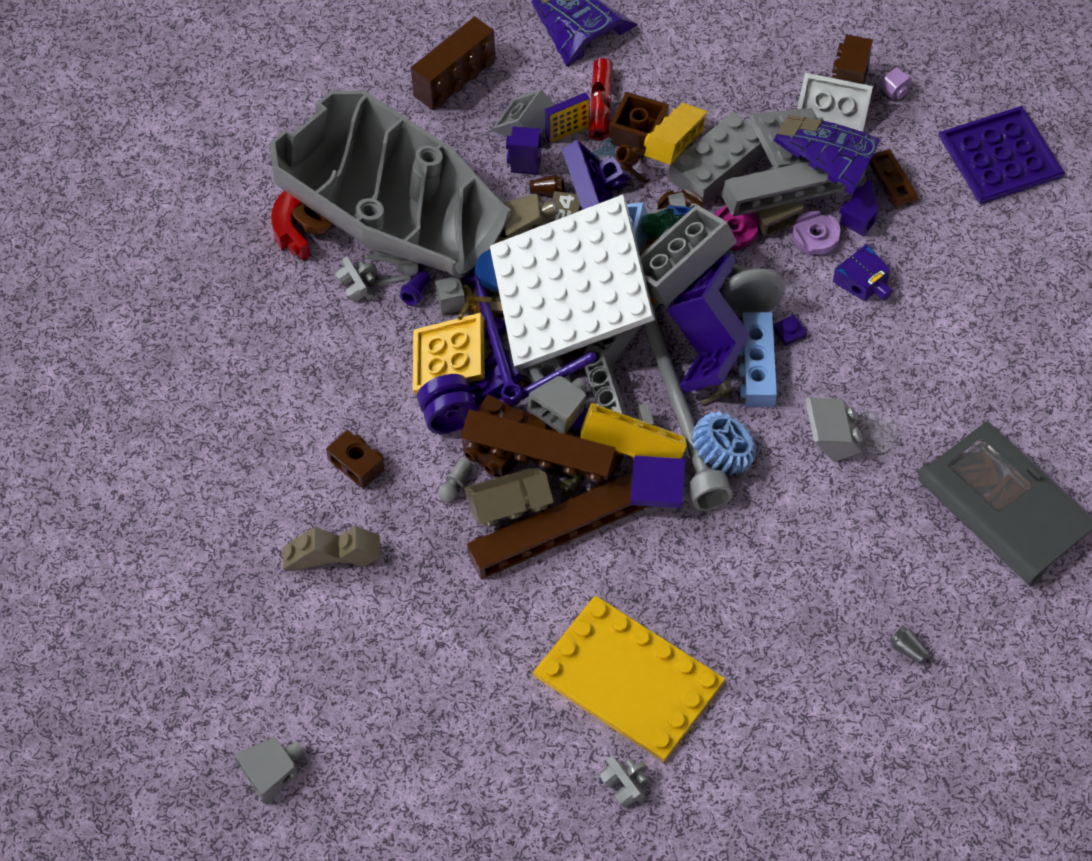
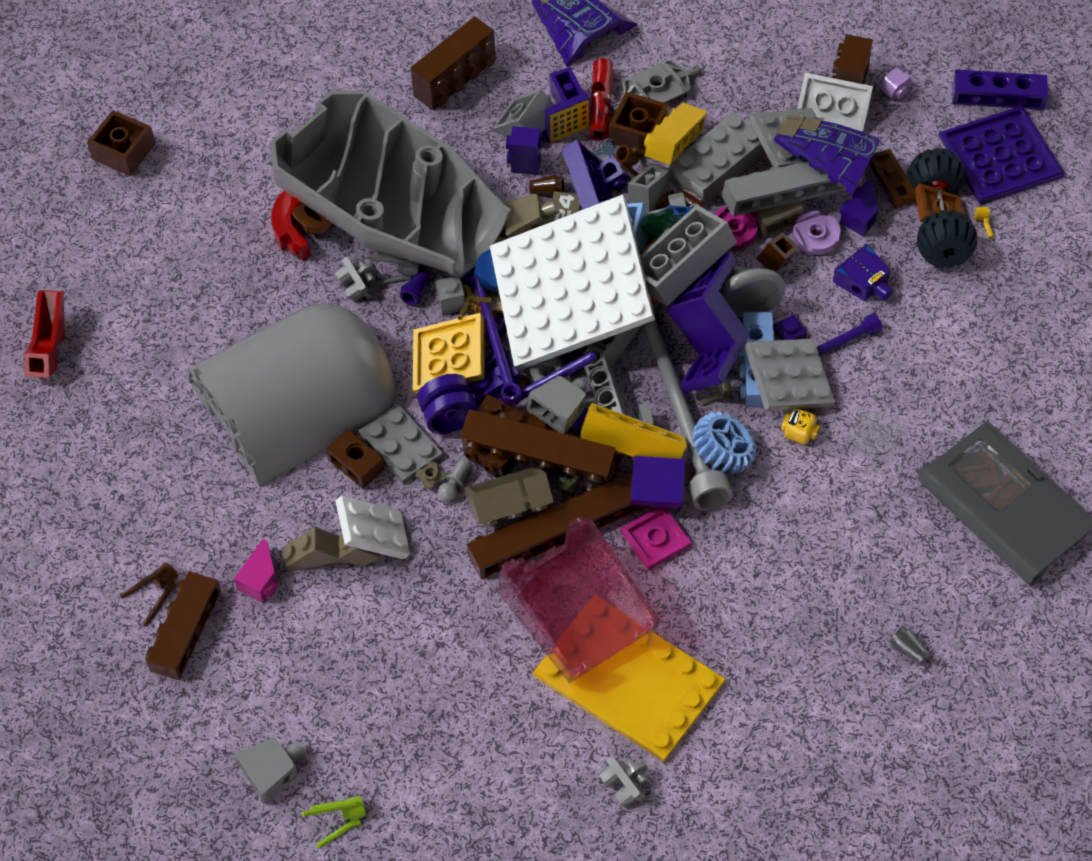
(48, 332): none -> red arch
(121, 142): none -> reddish brown brick
(161, 577): none -> reddish brown plant
(183, 625): none -> reddish brown brick
(257, 574): none -> dark pink slope
(296, 387): none -> light grey cylinder
(350, 809): none -> lime plant
(372, 527): none -> white plate
(400, 443): none -> light grey plate
(433, 481): none -> dark tan plate
(564, 85): none -> dark purple brick
(578, 601): none -> clear pink windscreen
(649, 186): none -> light grey slope
(655, 537): none -> dark pink tile
(672, 77): none -> light grey plate
(777, 252): none -> reddish brown brick
(789, 374): none -> light grey plate
(800, 426): none -> yellow head
(834, 427): light grey slope -> none
(870, 325): none -> dark purple piece
(946, 233): none -> black plate
(983, 214): none -> yellow hand
(999, 89): none -> dark purple brick

